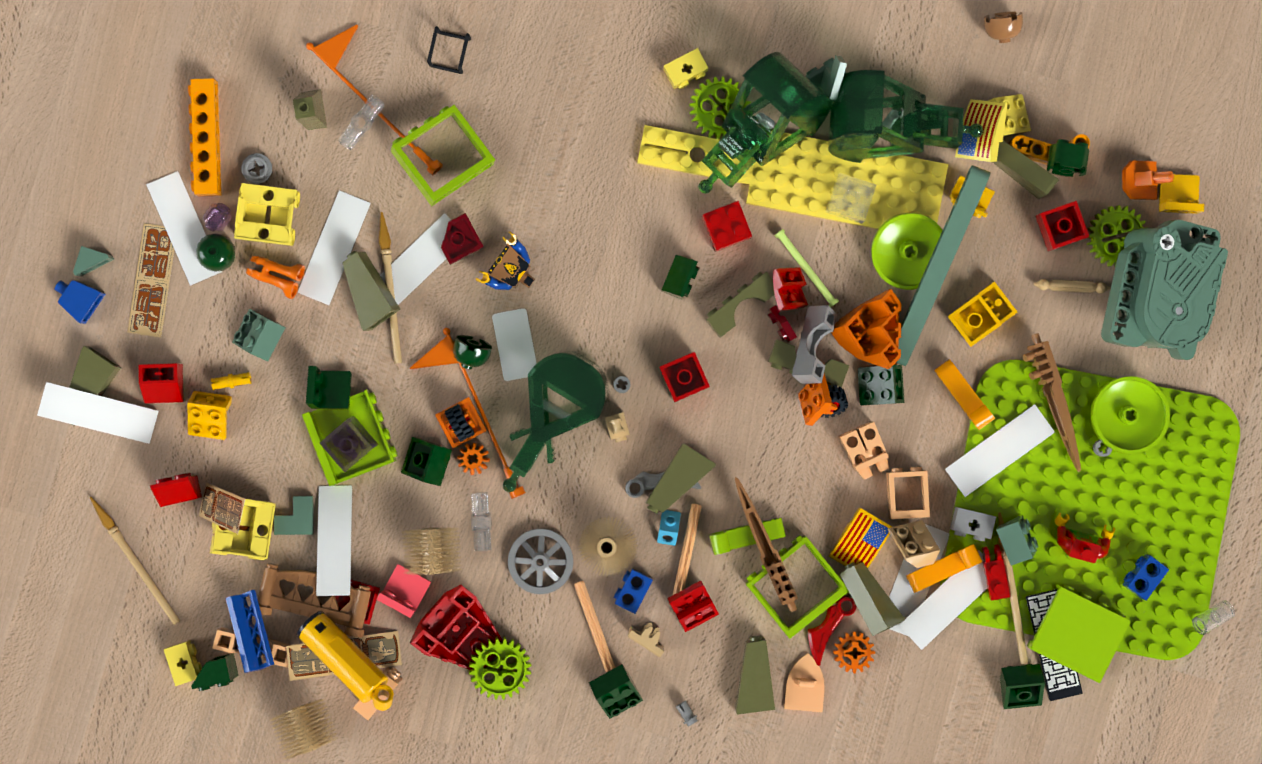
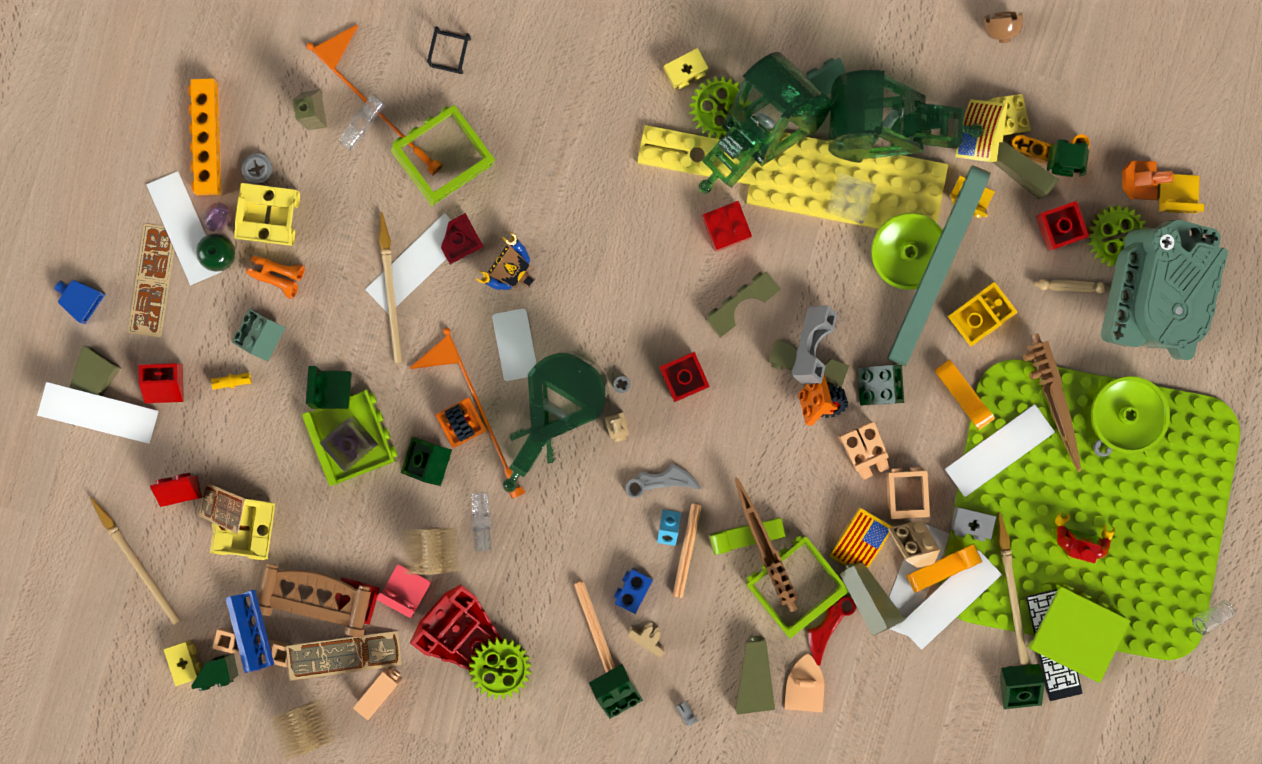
(90, 260): sand green slope -> none
(208, 414): yellow bracket -> none
(300, 522): sand green tile -> none
(333, 247): white sticker -> none
(334, 540): white sticker -> none
(346, 660): yellow piece -> none
(369, 292): olive slope -> none
(471, 352): dark green cylinder -> none
(473, 451): orange gear -> none
(559, 582): light grey wheel -> none
(597, 547): tan piece -> none
(679, 277): dark green slope -> none
(680, 475): olive slope -> none
(693, 606): red slope -> none
(785, 330): dark red plate -> none
(788, 288): red slope -> none
(806, 268): yellowish green bar -> none
(833, 77): sand green tile -> none
(854, 660): orange gear -> none
(872, 330): orange brick -> none
(995, 574): red hinge -> none
(1017, 540): sand green slope -> none
(1149, 580): blue brick -> none

